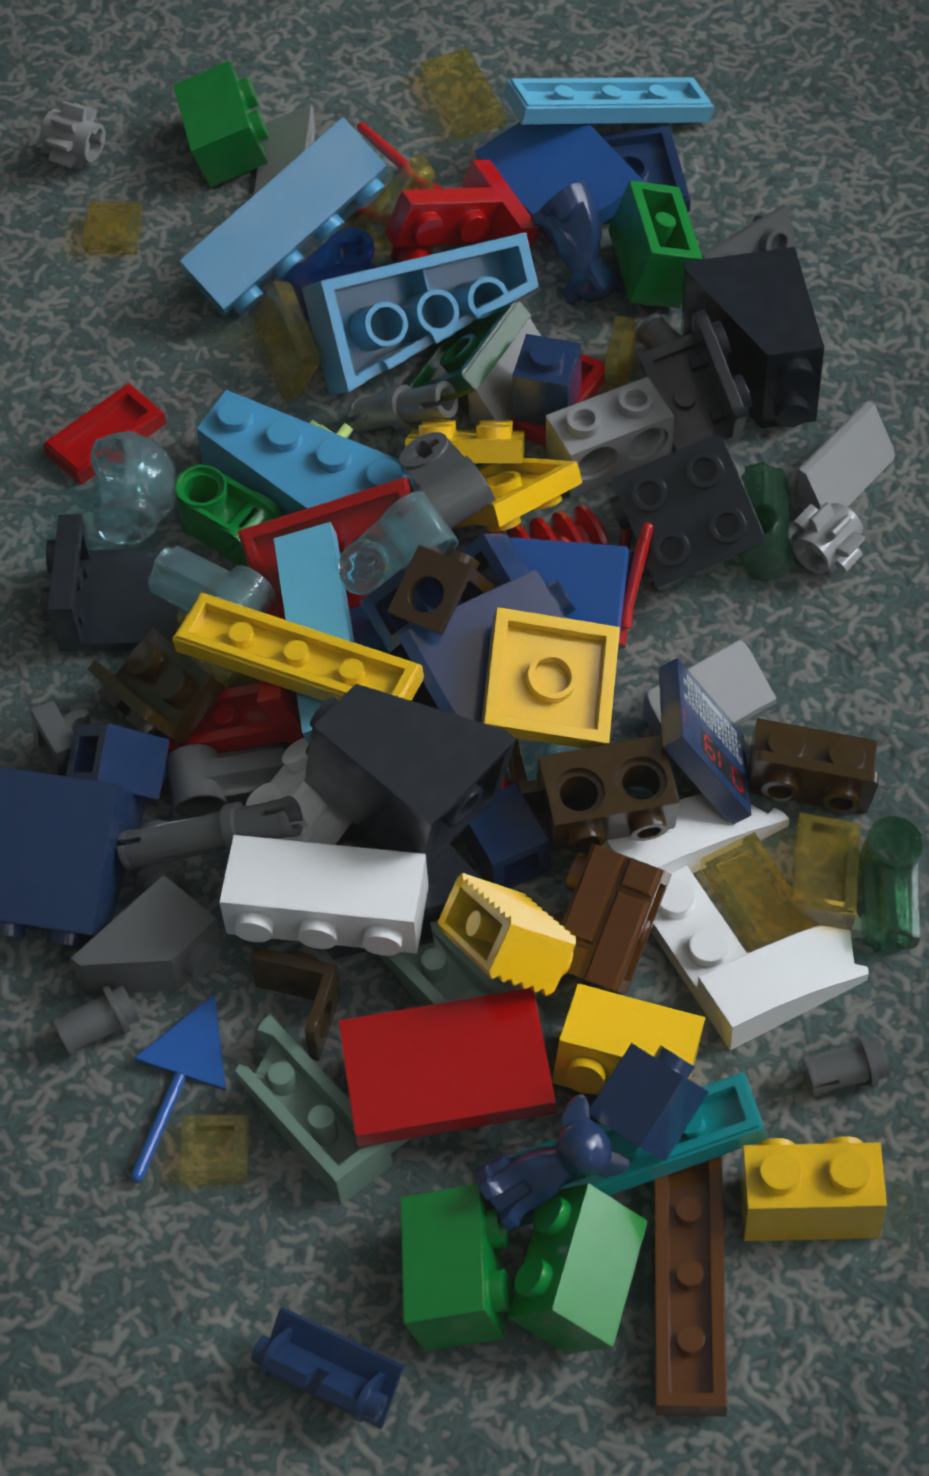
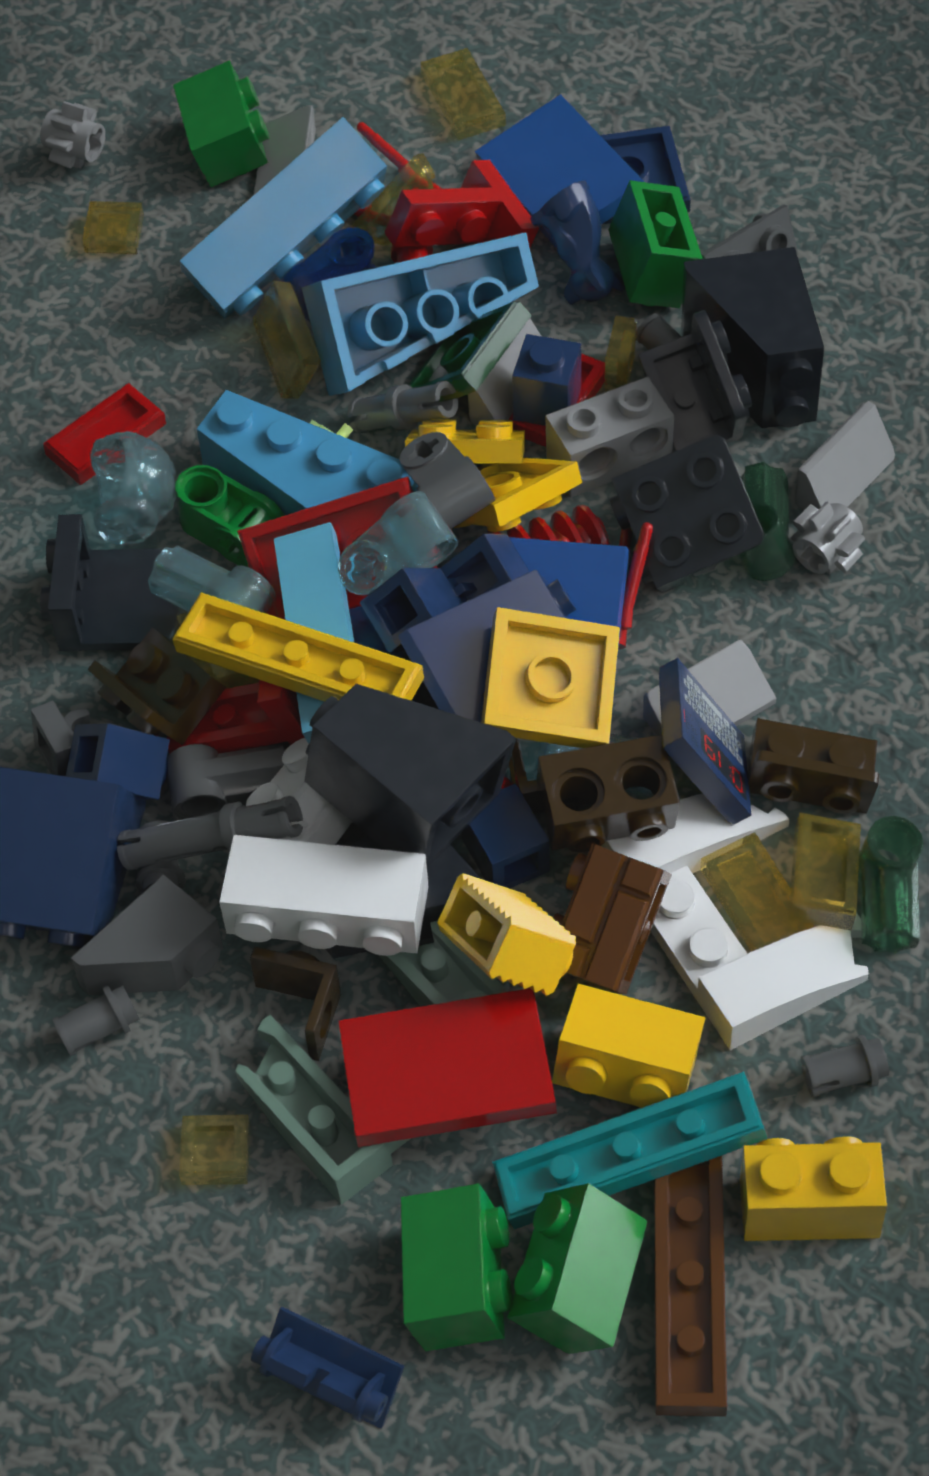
(189, 1052): blue piece -> none
(453, 570): dark brown bracket -> none
(534, 1177): dark blue animal -> none
(607, 100): medium azure tile -> none
(649, 1099): dark blue brick -> none

